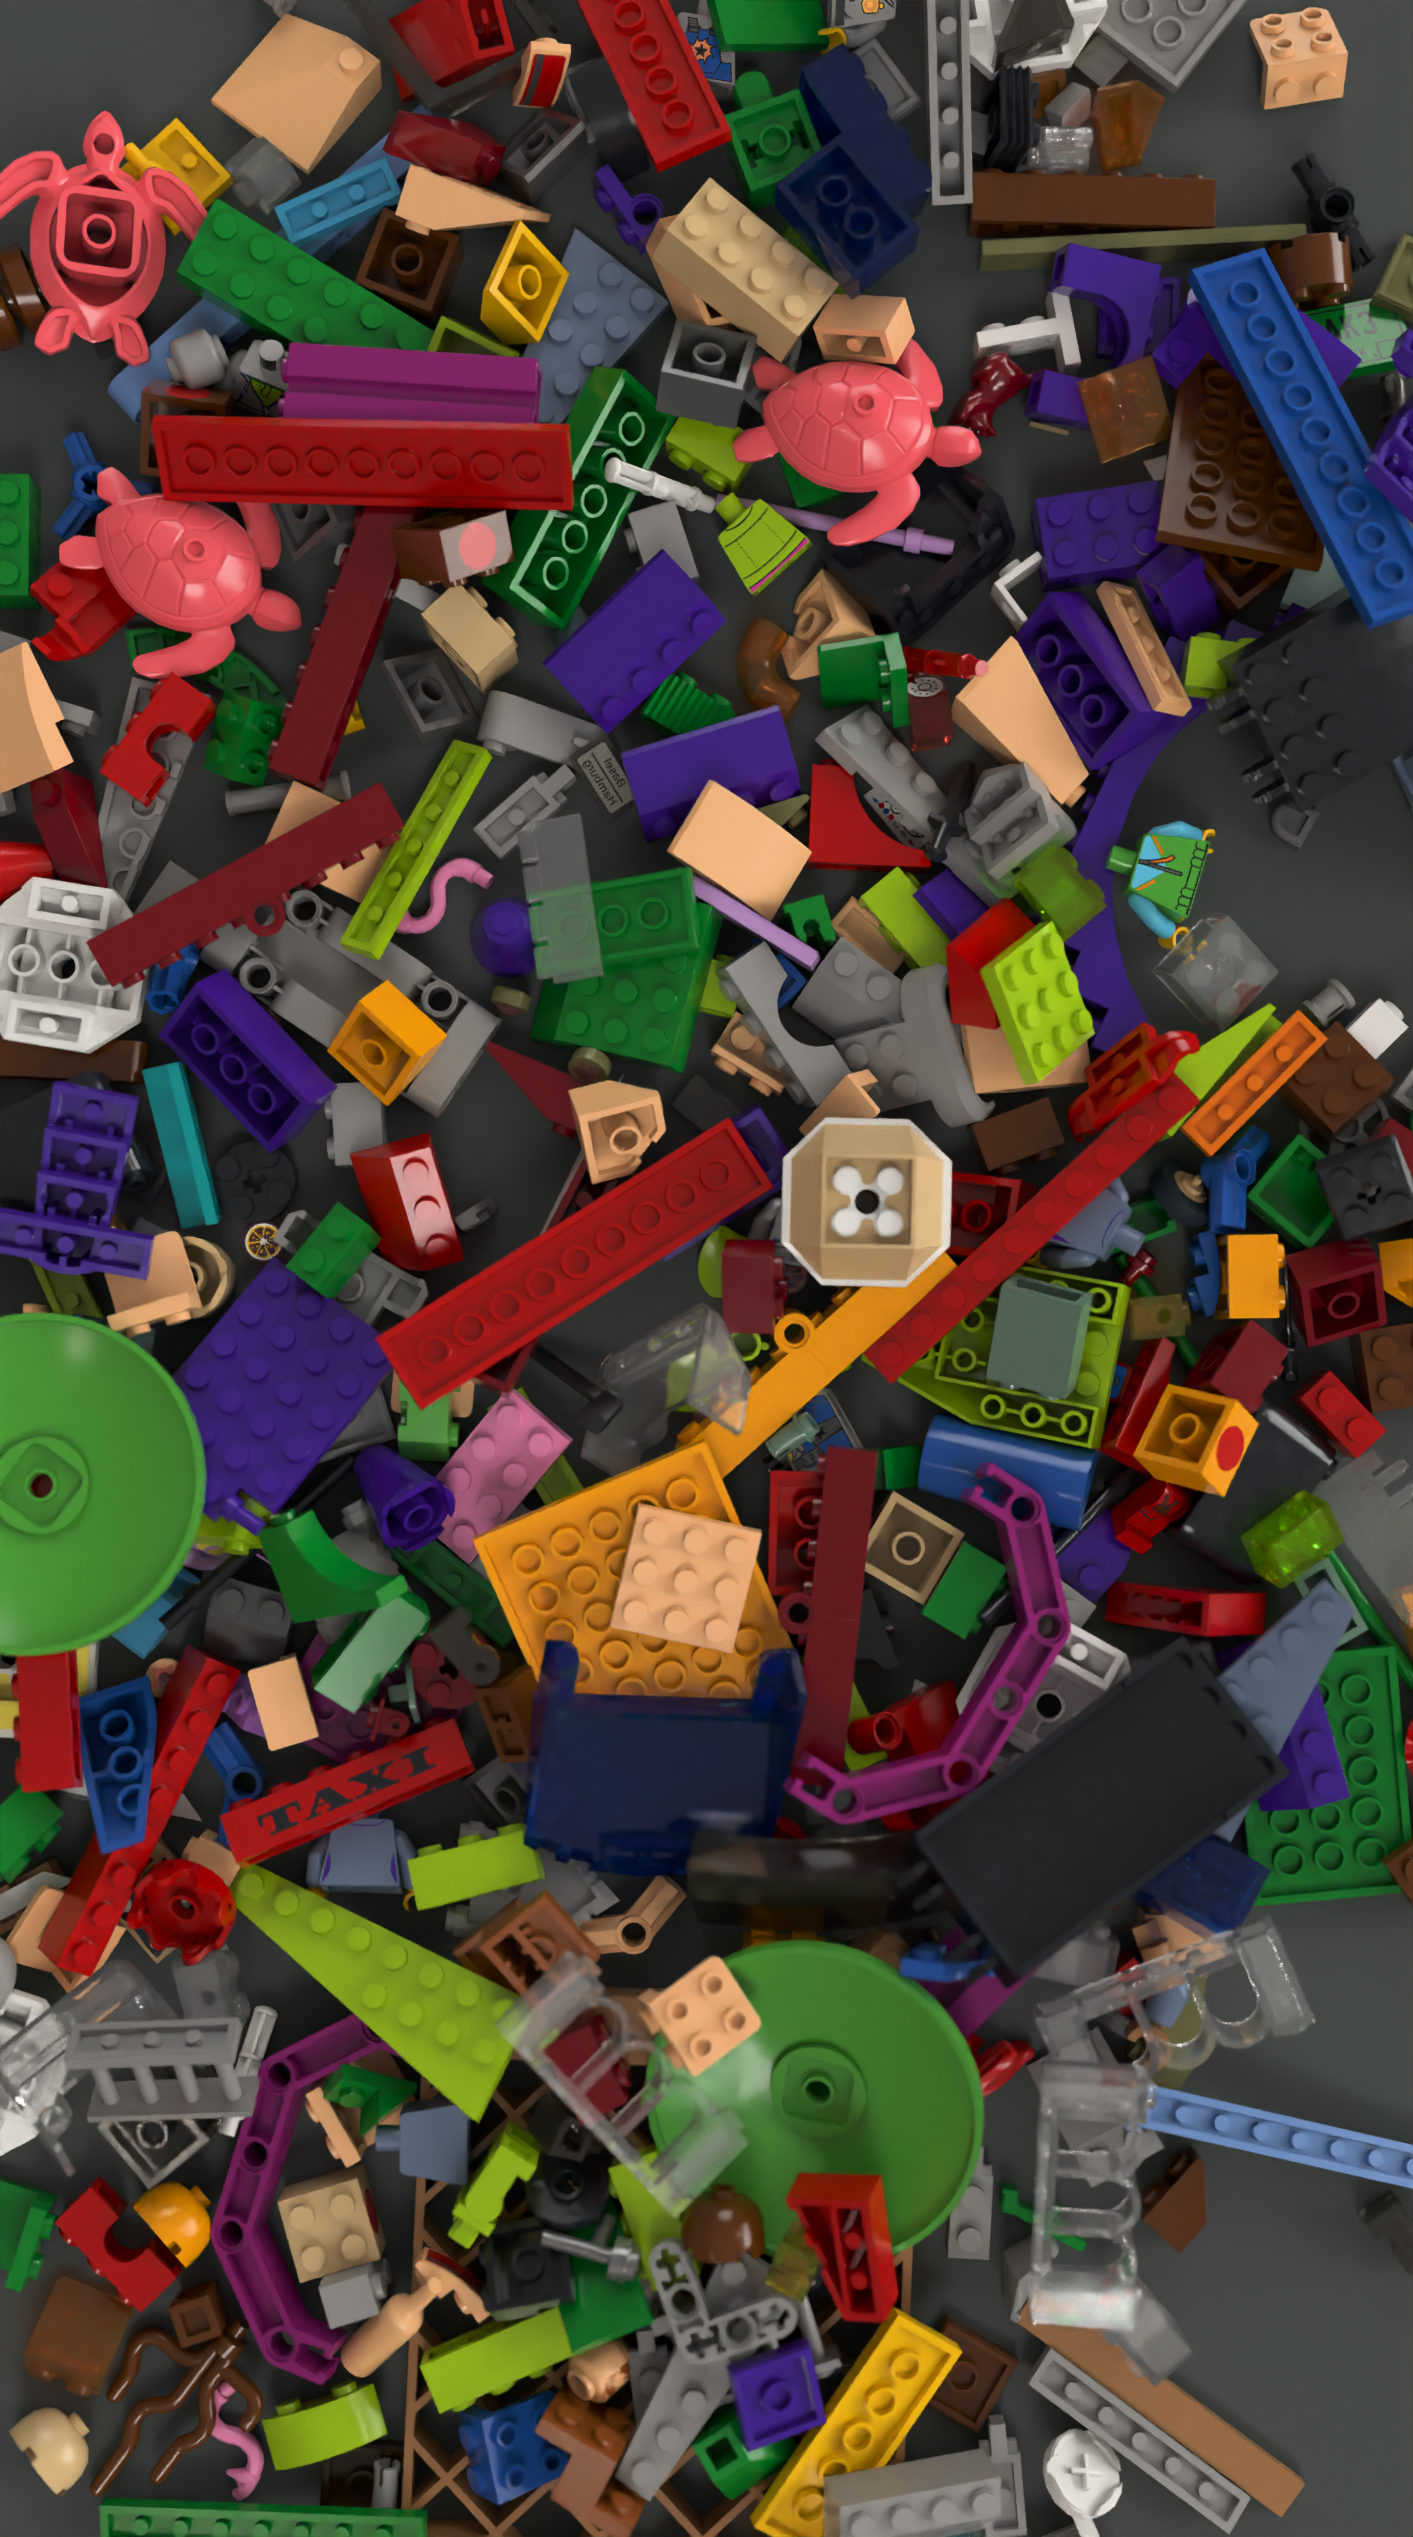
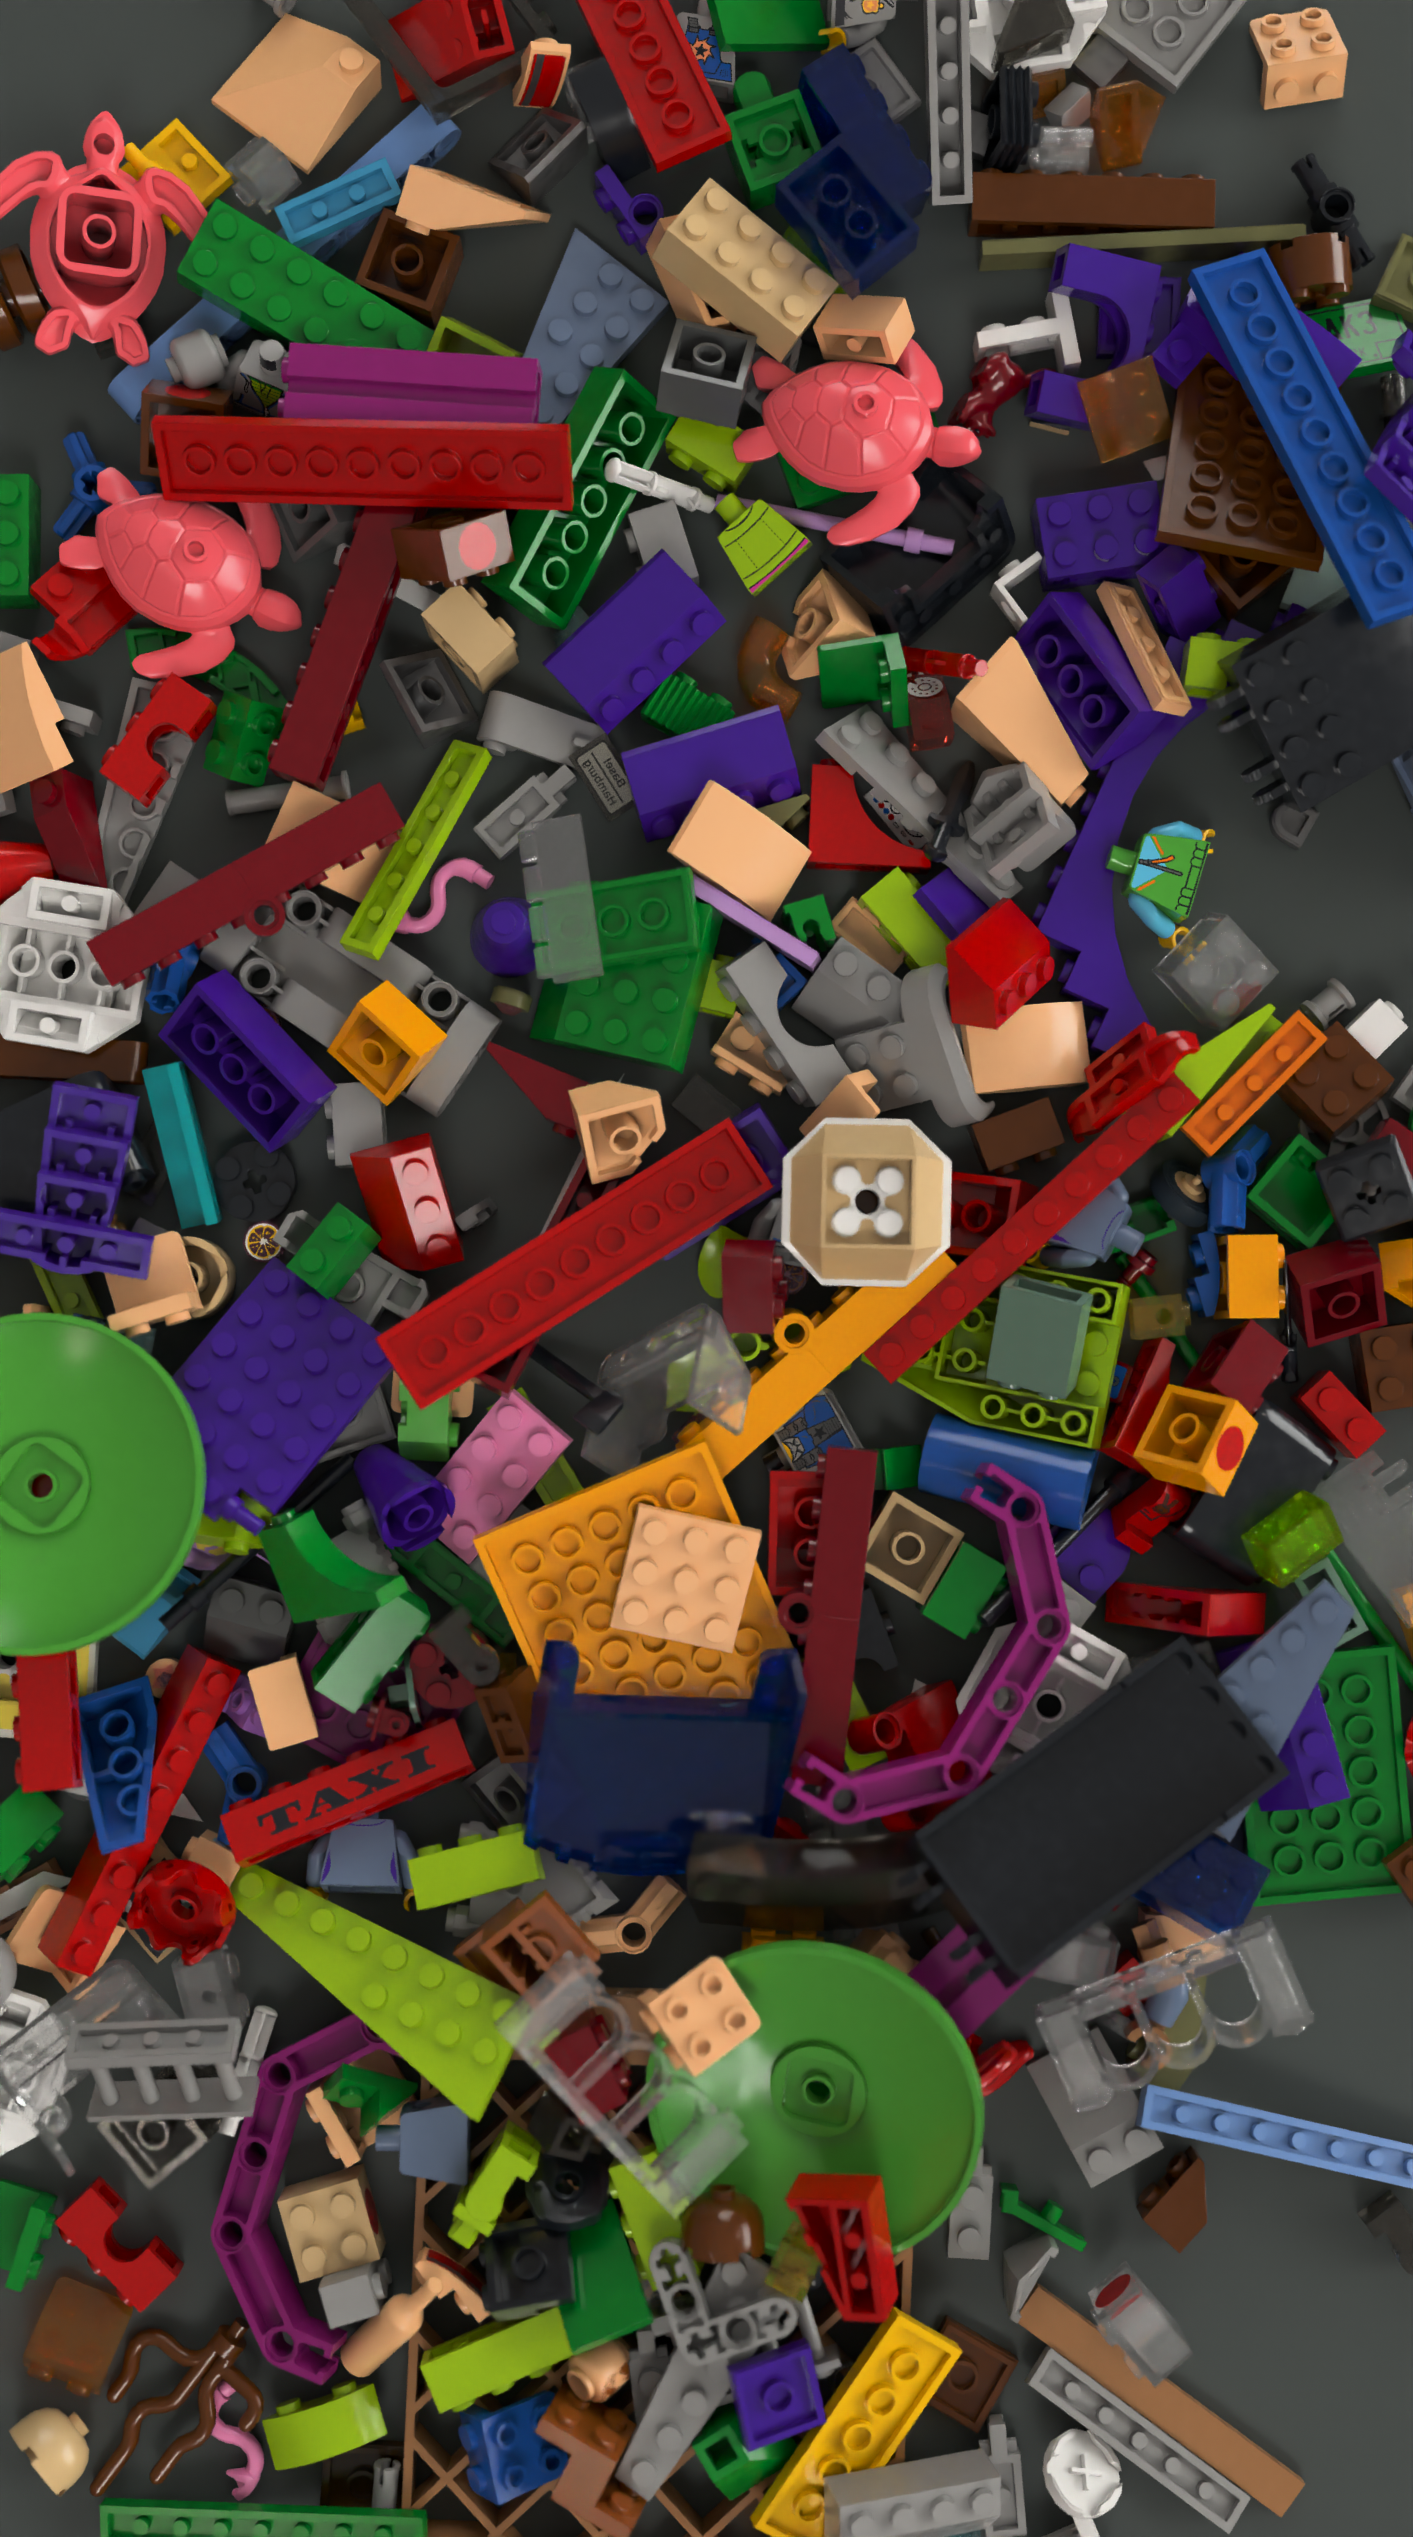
(177, 2218): light orange cylinder -> none
(199, 2313): reddish brown brick -> none
(445, 147): dark red slope -> none
(522, 289): yellow slope -> none
(589, 1065): olive tile -> none
(622, 2259): flat silver piece -> none
(792, 1435): sand green pin -> none
(933, 1963): blue wing -> none
(1038, 1002): lime plate -> none
(1059, 891): clear neon green brick -> none
(1085, 2294): clear fence -> none

